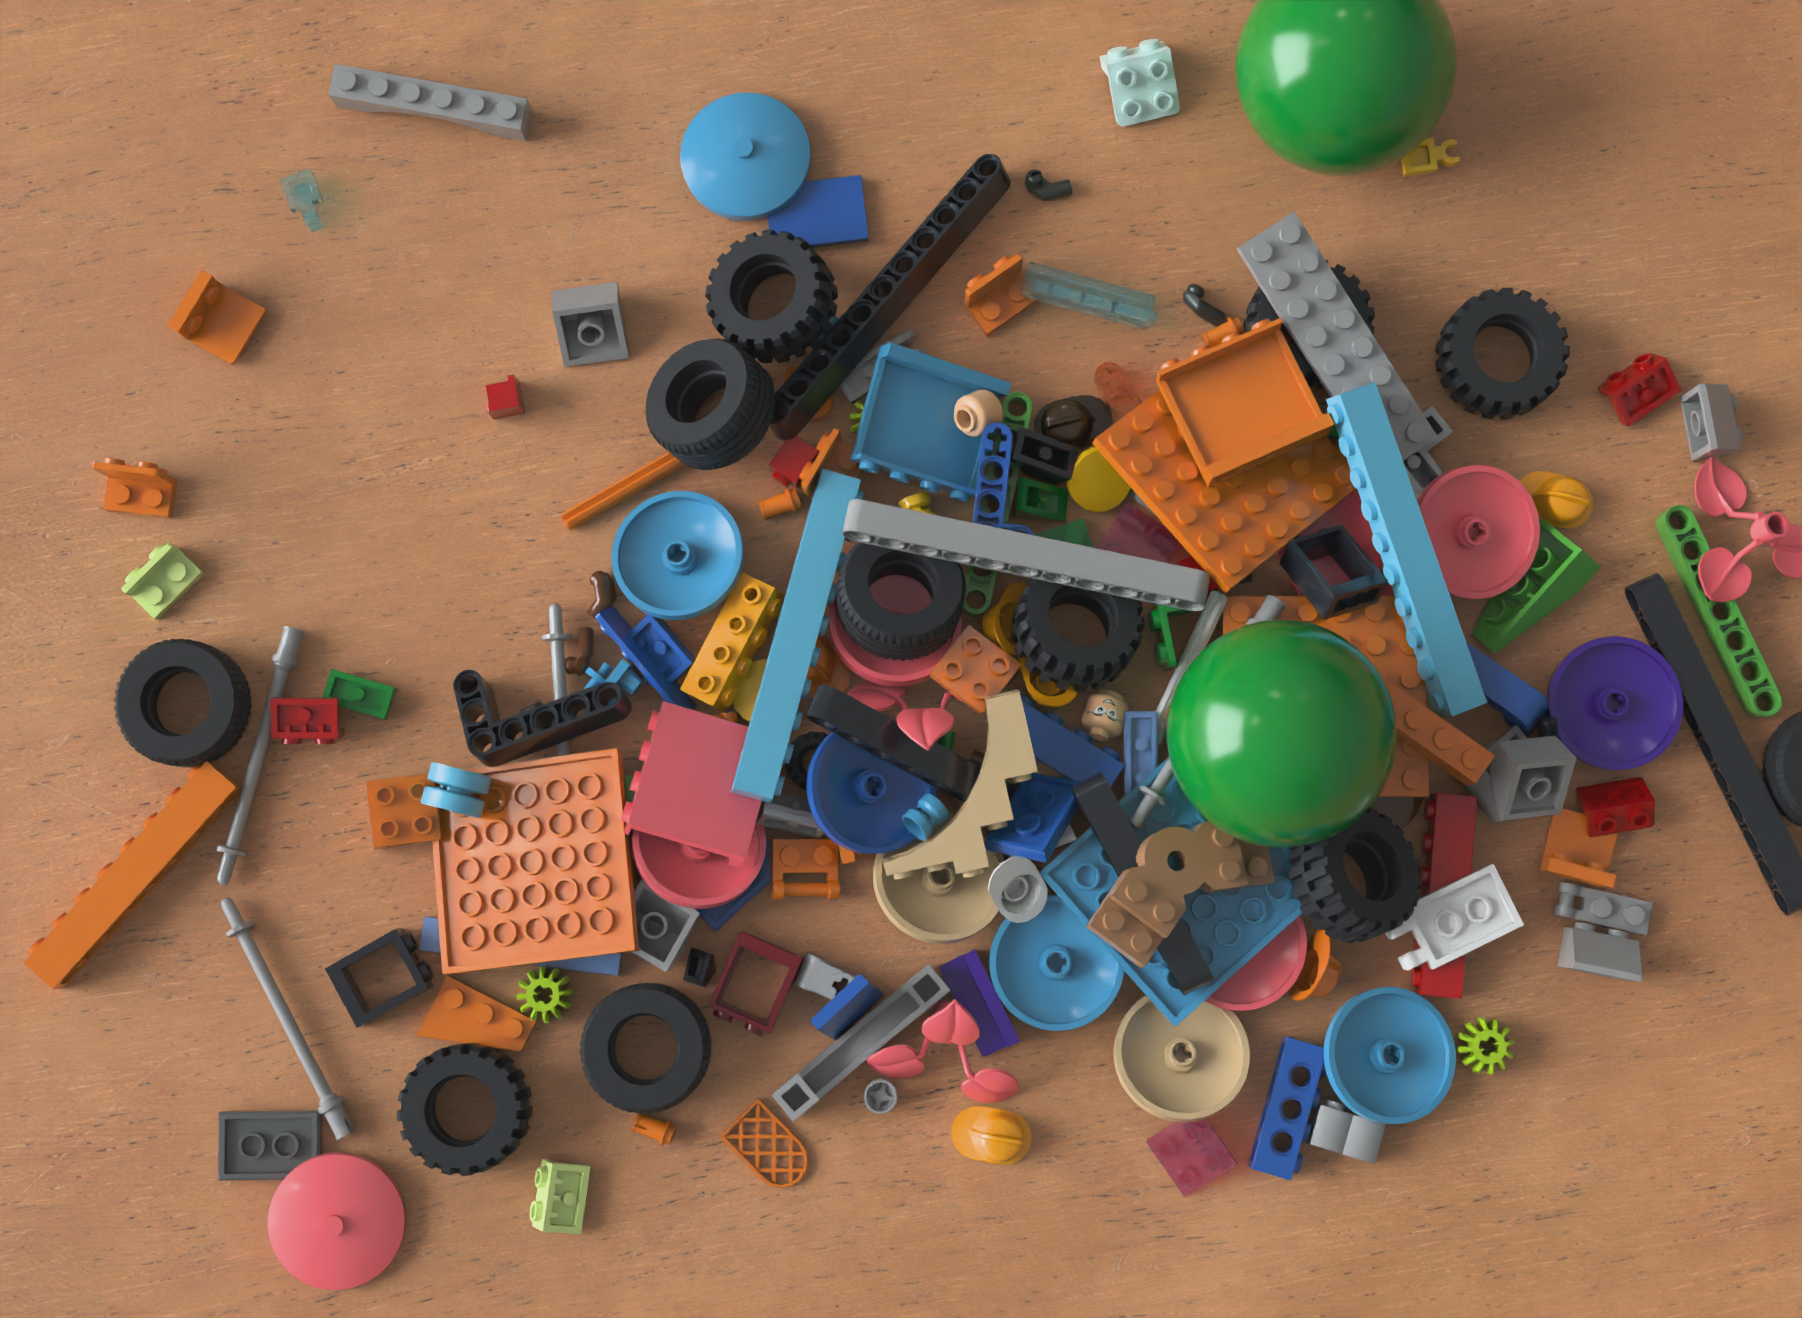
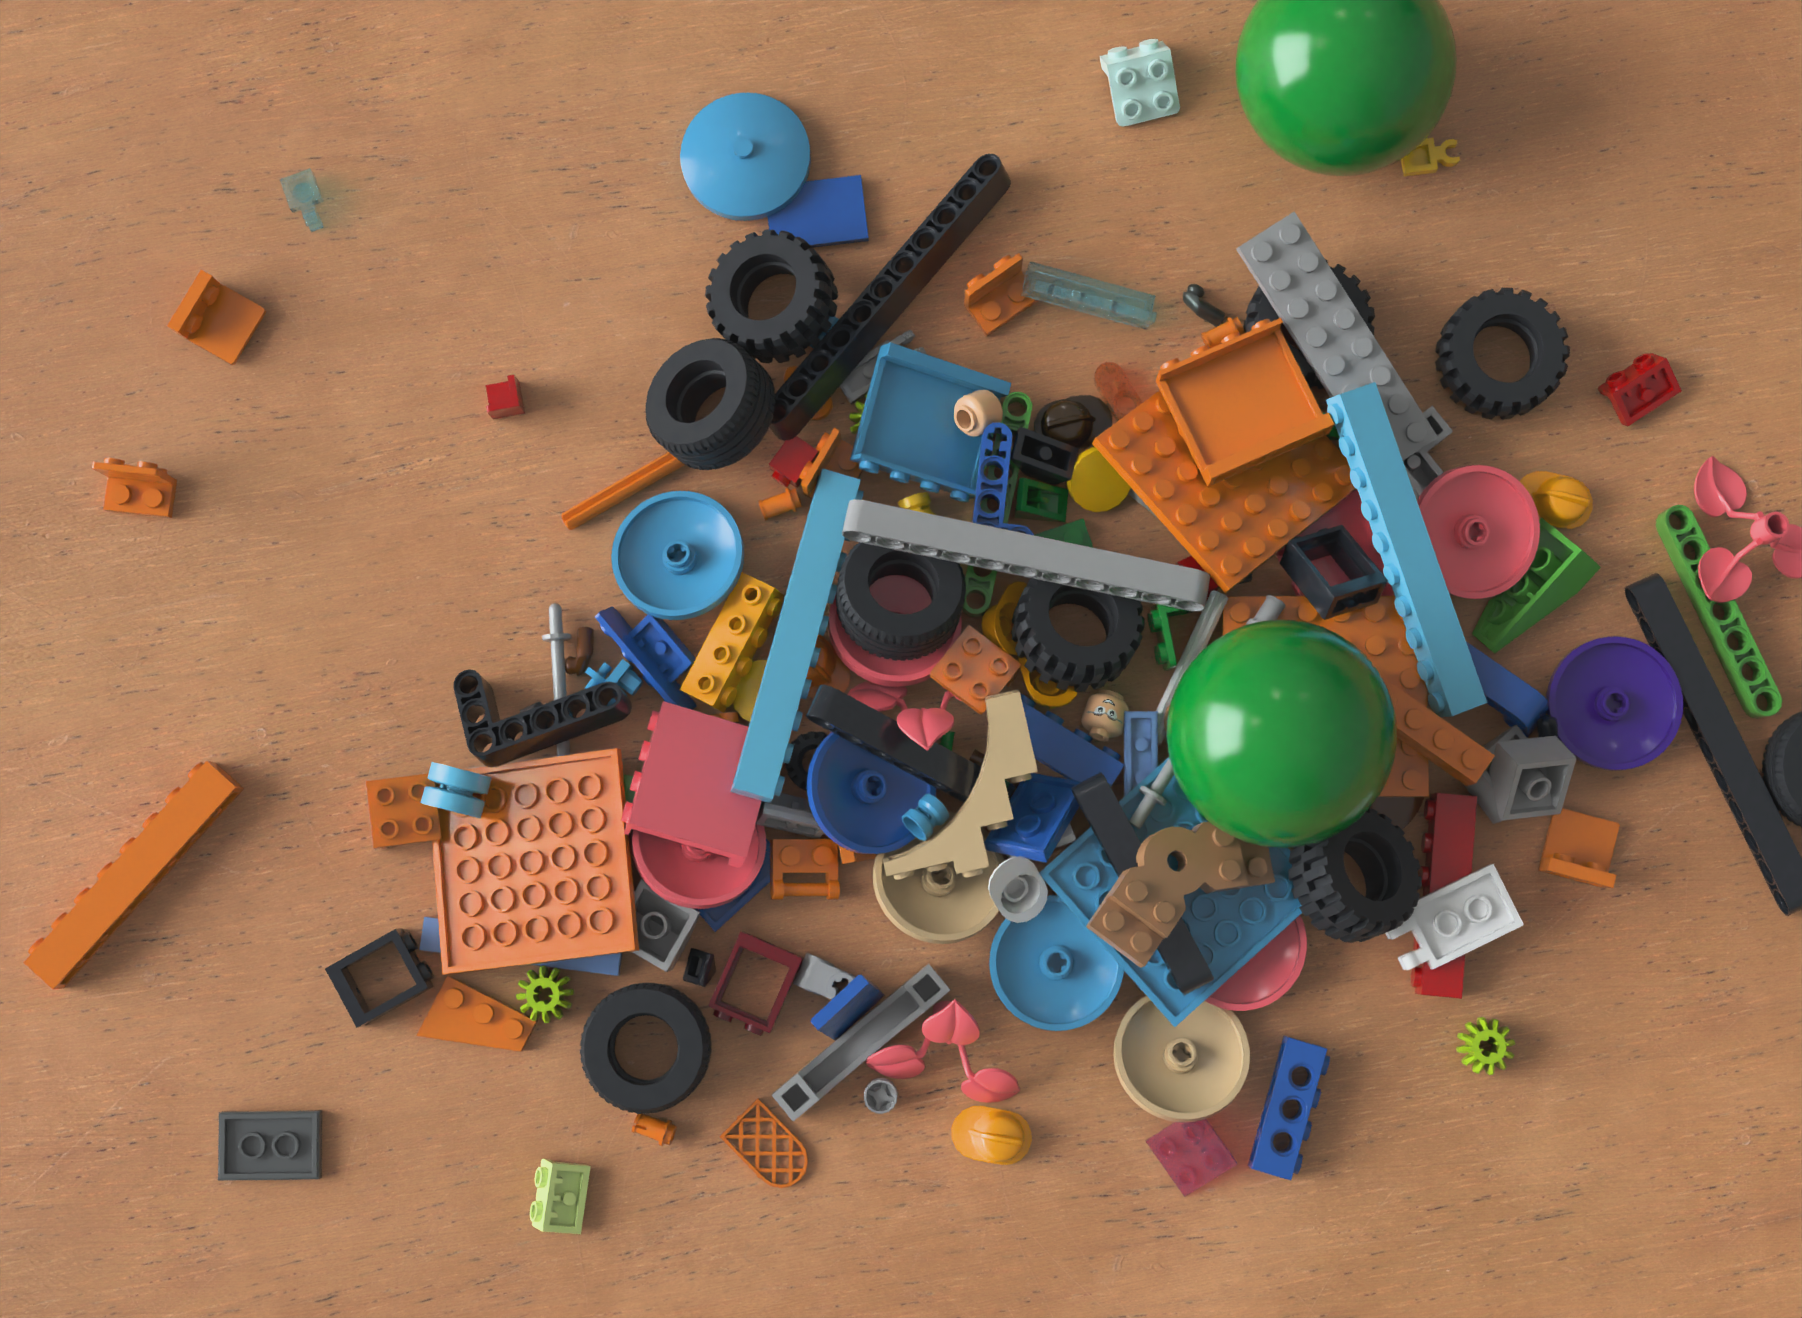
(140, 690): black tyre -> none
(162, 579): yellowish green bracket -> none
(284, 662): light grey bar -> none
(305, 719): red bracket -> none
(329, 1102): light grey bar -> none
(336, 1221): coral dish -> none
(360, 694): green plate -> none
(385, 92): light grey arch -> none
(420, 1117): black tyre -> none
(590, 324): light grey slope -> none
(604, 592): reddish brown arm -> none
(975, 992): dark purple panel -> none
(1044, 189): pearl dark grey arm -> none
(1138, 536): clear pink hinge -> none
(1319, 970): orange piece -> none
(1345, 1132): light grey brick -> none
(1389, 1055): dark azure dish -> none
(1600, 953): light grey slope -> none
(1604, 909): light grey plate -> none
(1617, 806): red bracket -> none
(1710, 421): light grey slope -> none

